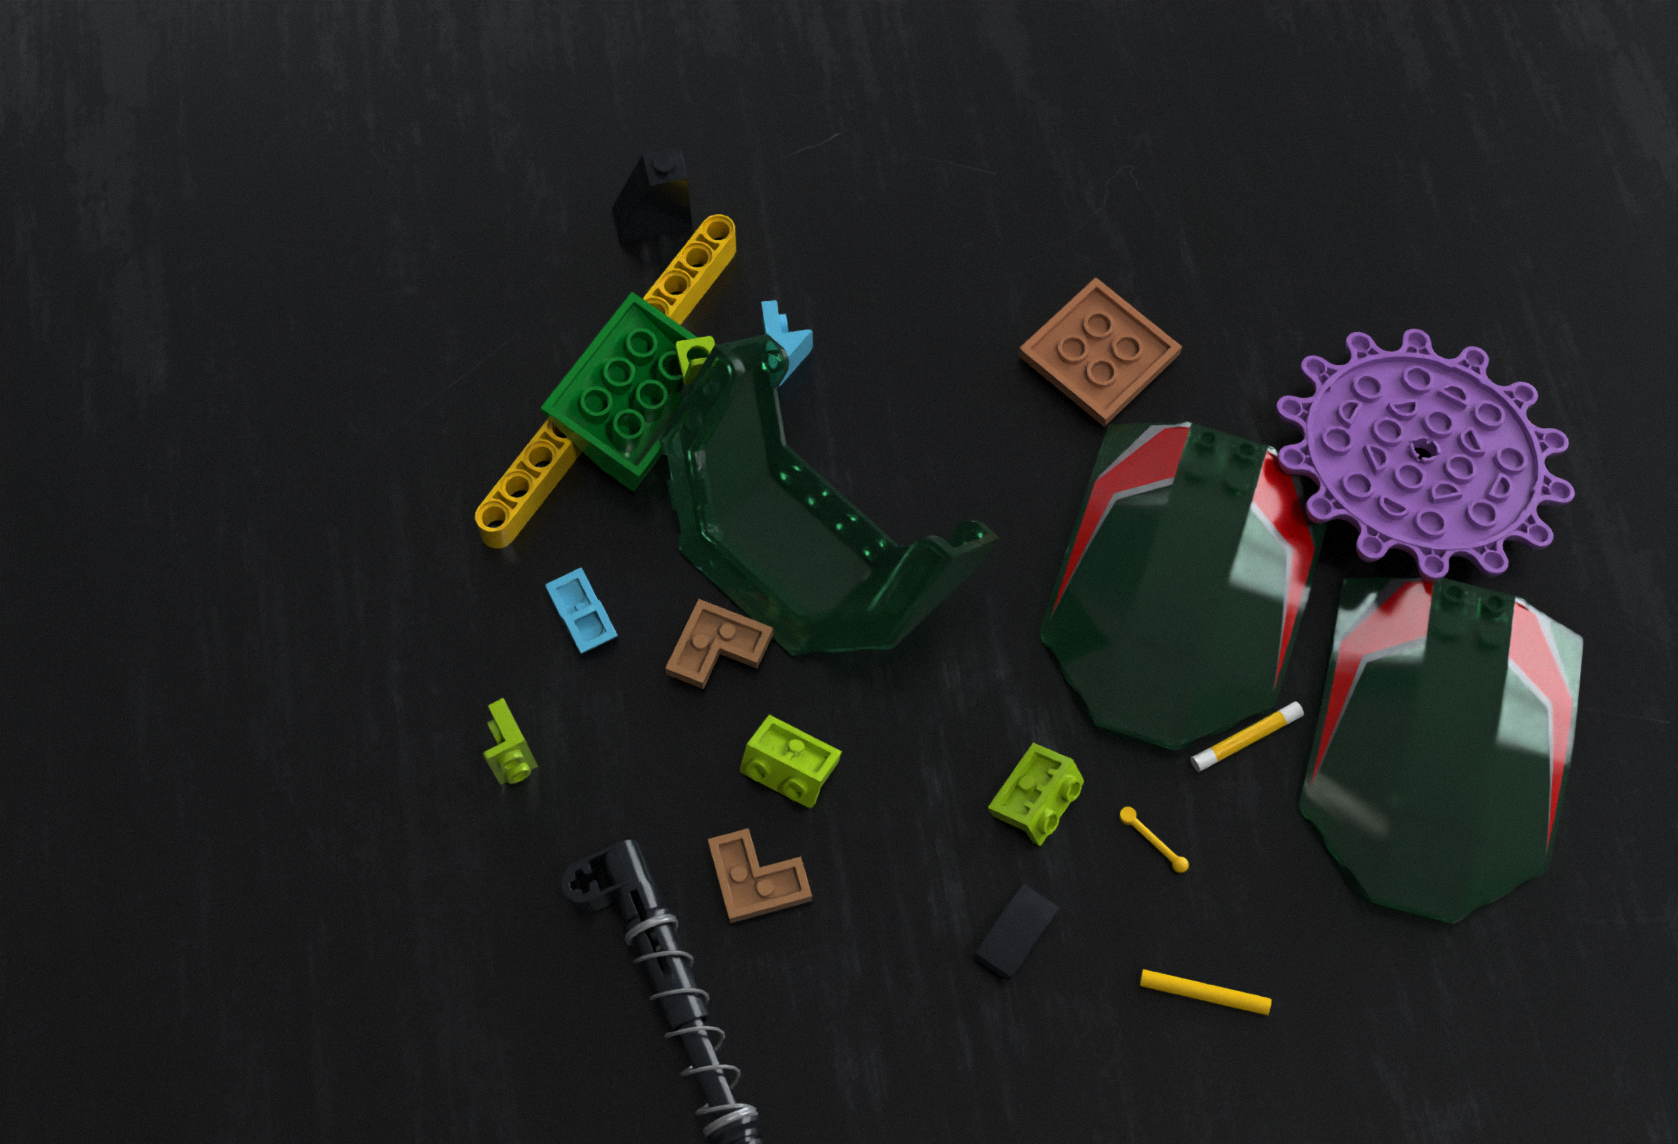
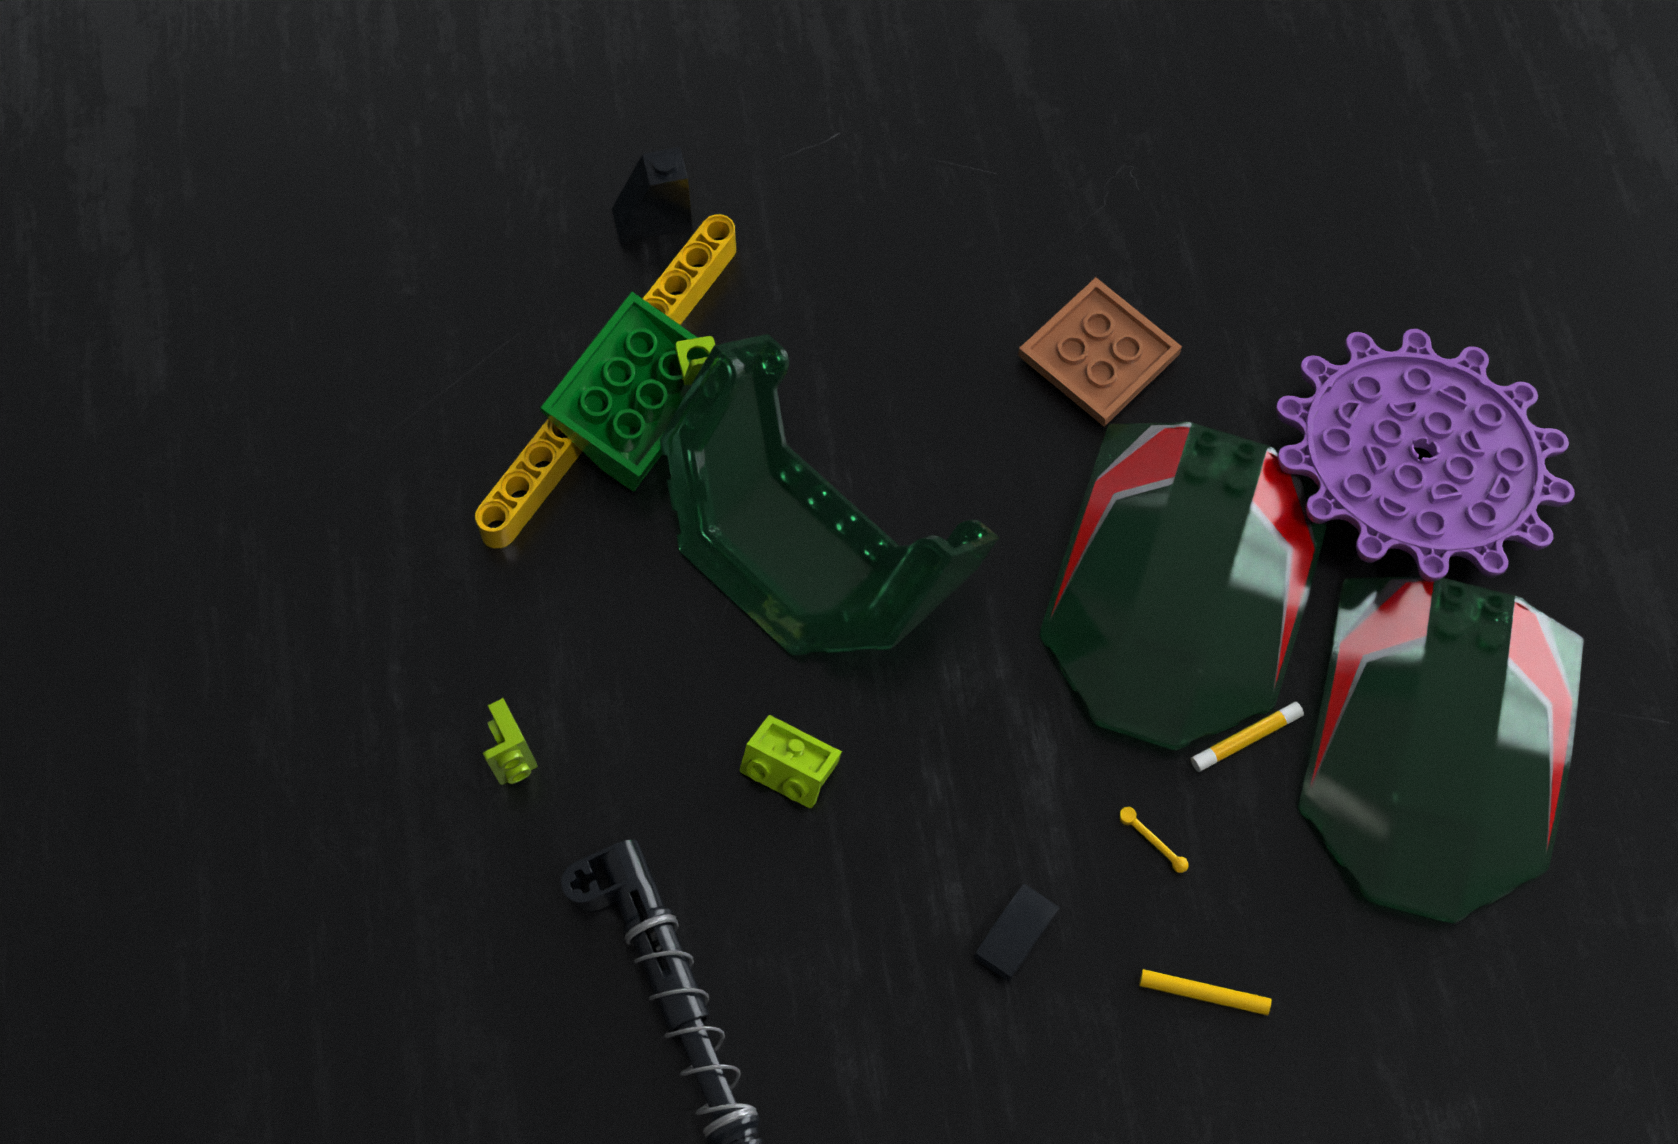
(581, 611): medium azure slope -> none
(712, 633): medium nougat plate -> none
(751, 888): medium nougat plate -> none
(796, 343): medium azure slope -> none
(1038, 792): lime bracket -> none

